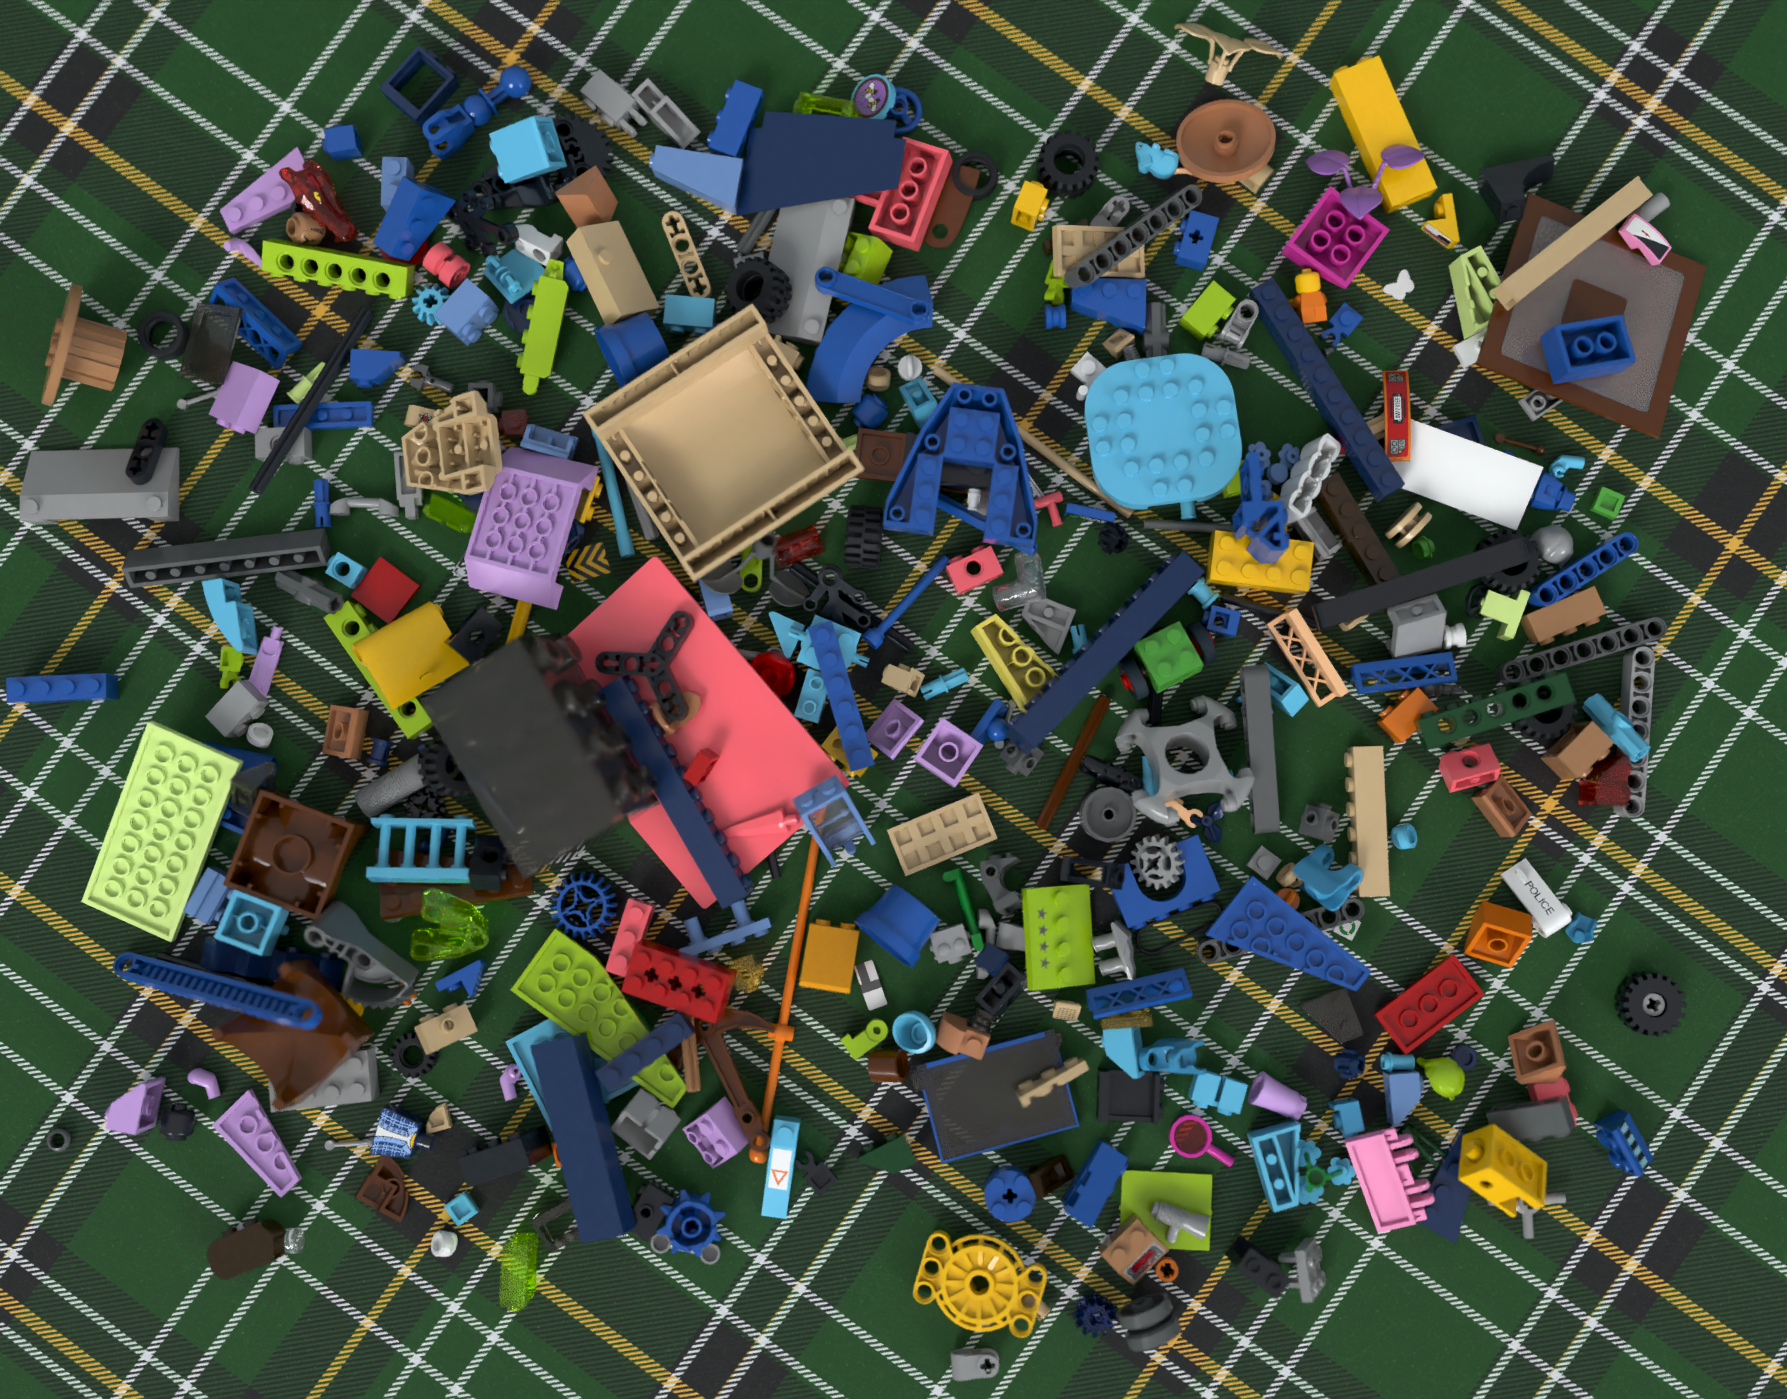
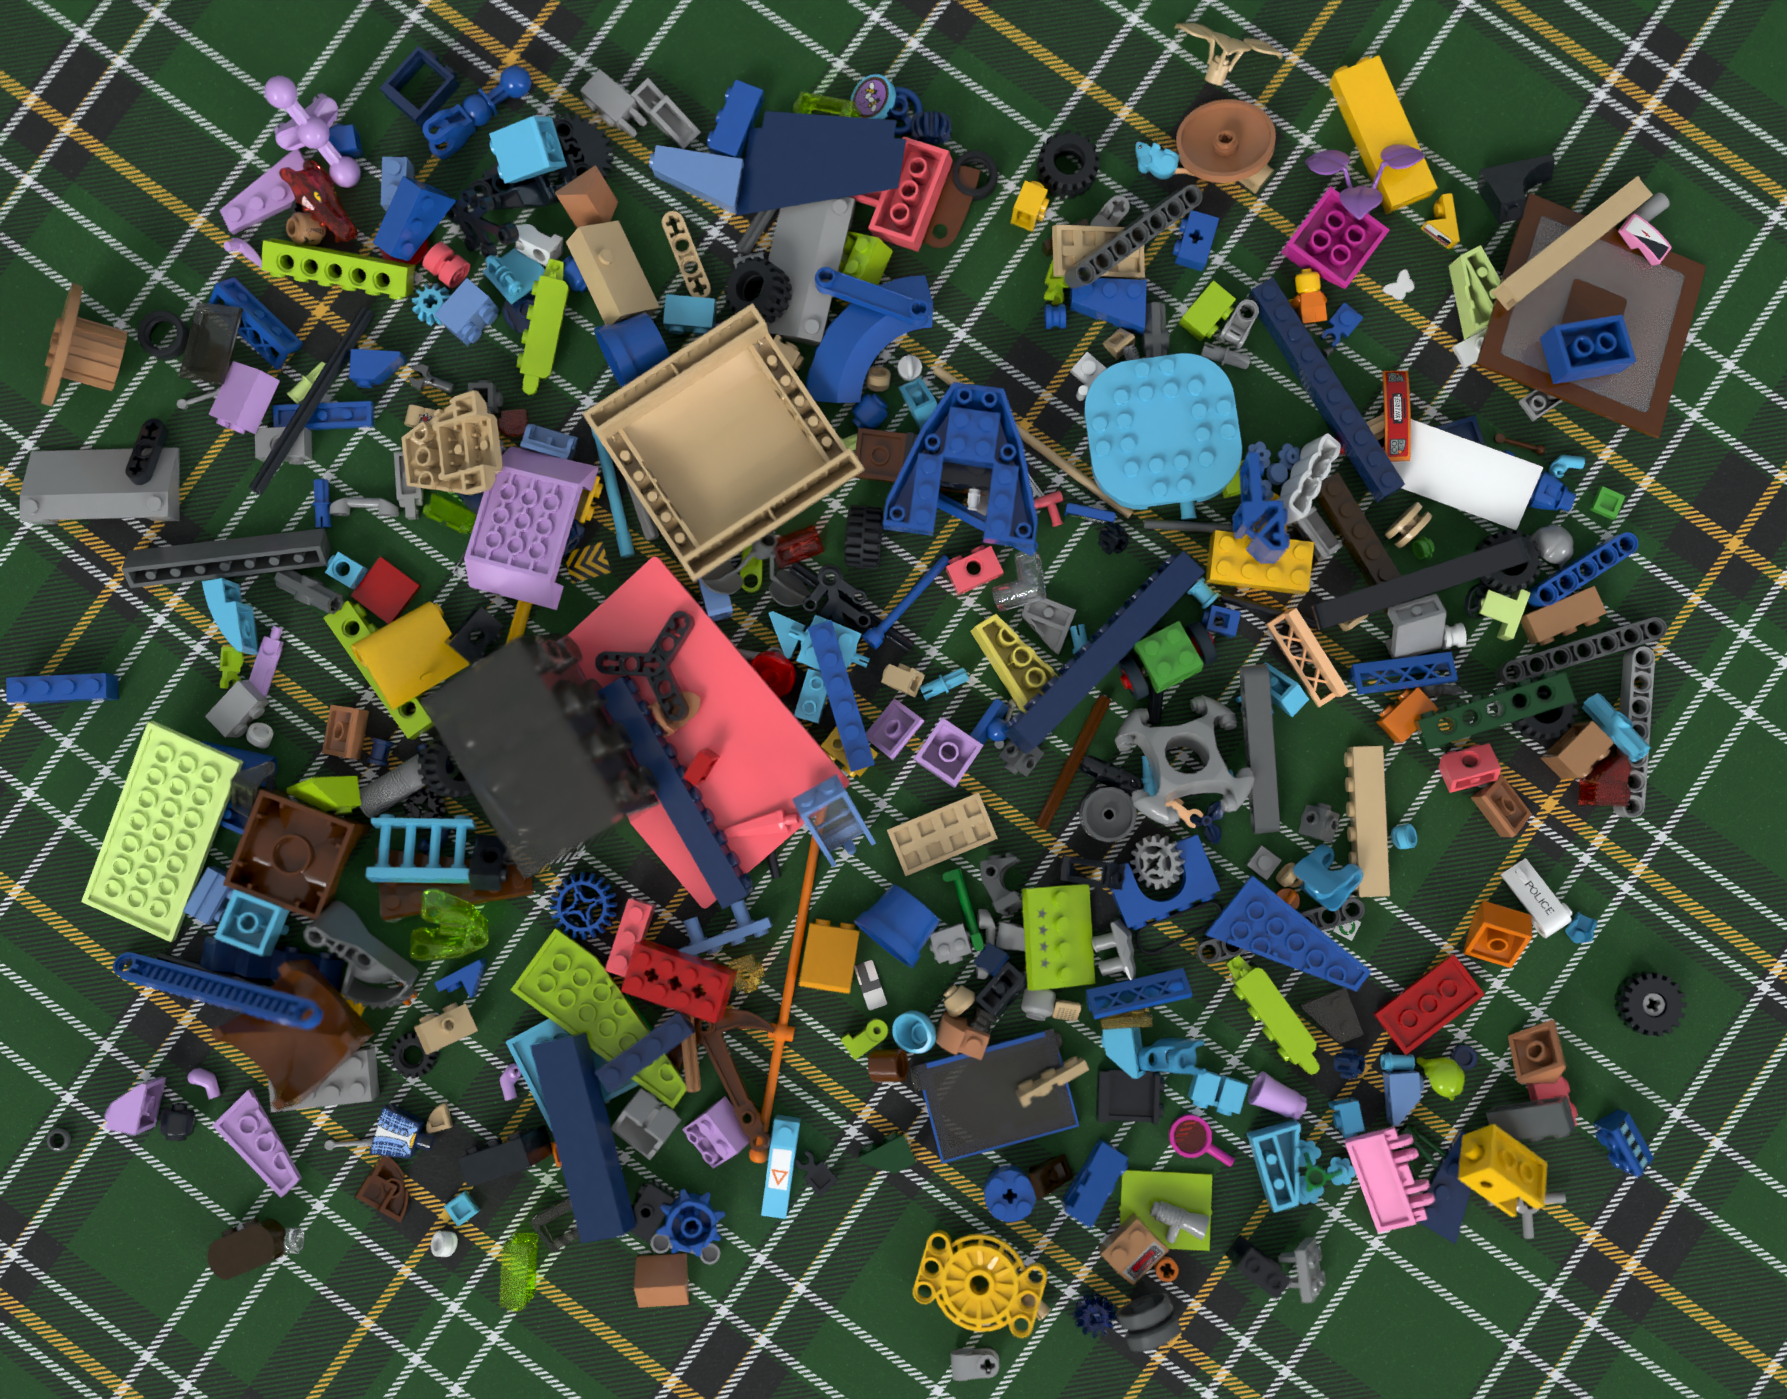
(310, 128): none -> lavender connector
(329, 793): none -> lime slope
(661, 1280): none -> nougat slope
(931, 127): none -> dark blue gear
(958, 1000): none -> tan cone
(1038, 1003): none -> light grey head
(1274, 1013): none -> lime hinge

